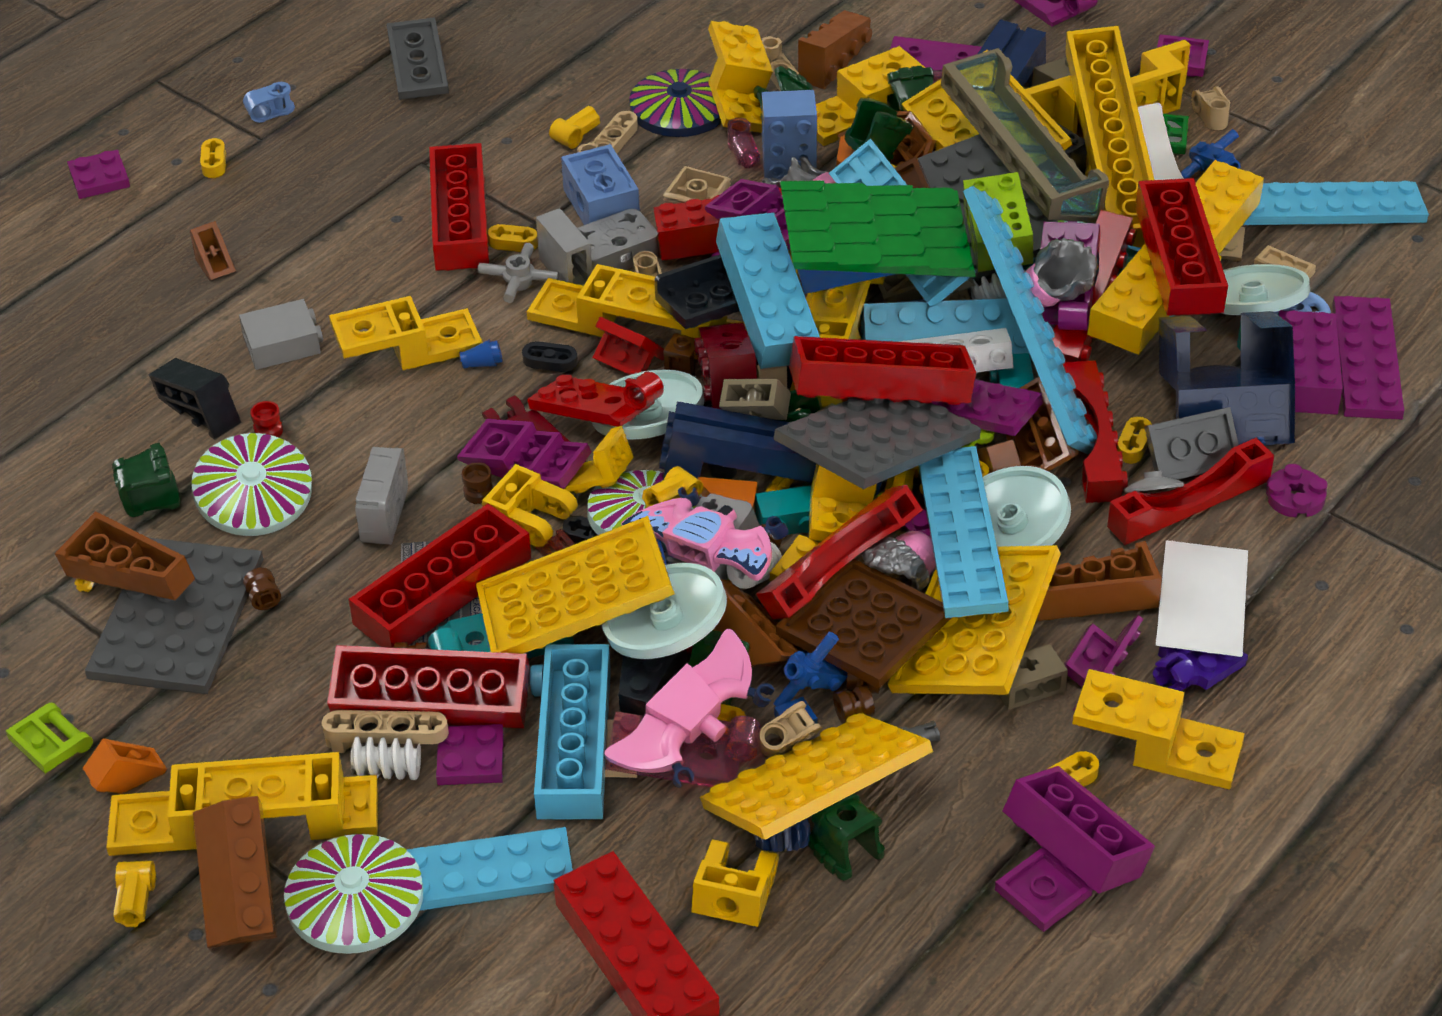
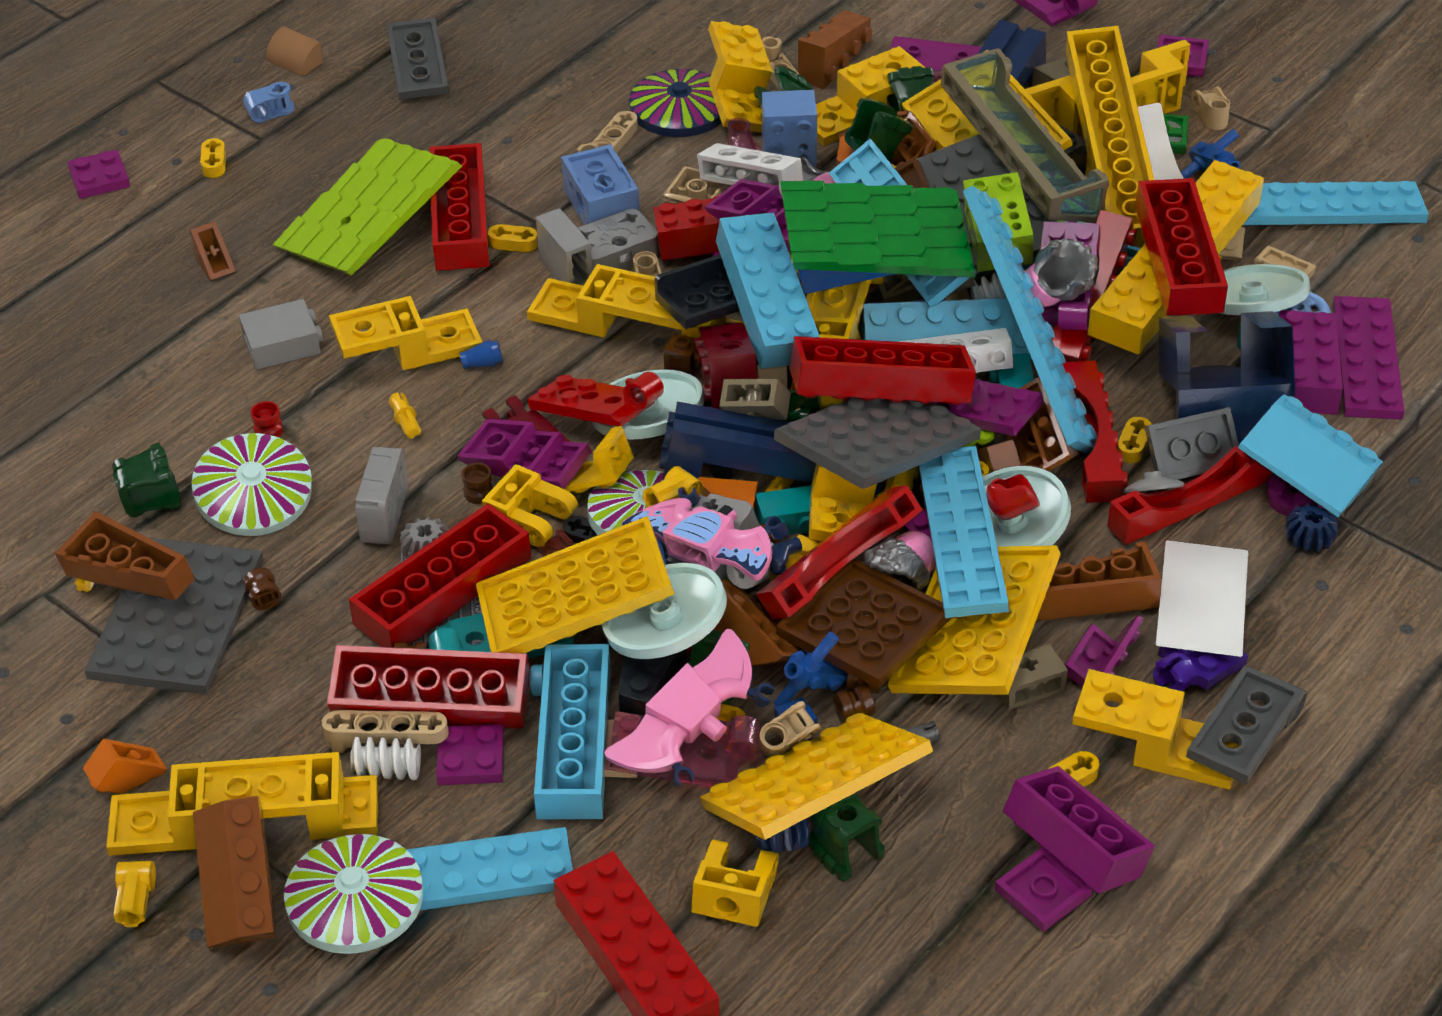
(42, 744): lime plate -> none
(198, 393): black wedge -> none
(294, 51): none -> medium nougat brick
(366, 205): none -> lime piece
(404, 415): none -> yellow axle
(420, 534): none -> light grey gear
(517, 272): light grey bar -> none
(549, 356): black plate -> none
(571, 131): yellow piece -> none
(625, 348): red bracket -> none
(731, 163): none -> white brick
(781, 552): none -> dark blue arm
(1011, 497): none -> red hair
(1281, 705): none -> dark grey hinge
(1311, 454): none -> medium azure slope
(1311, 527): none -> dark blue gear

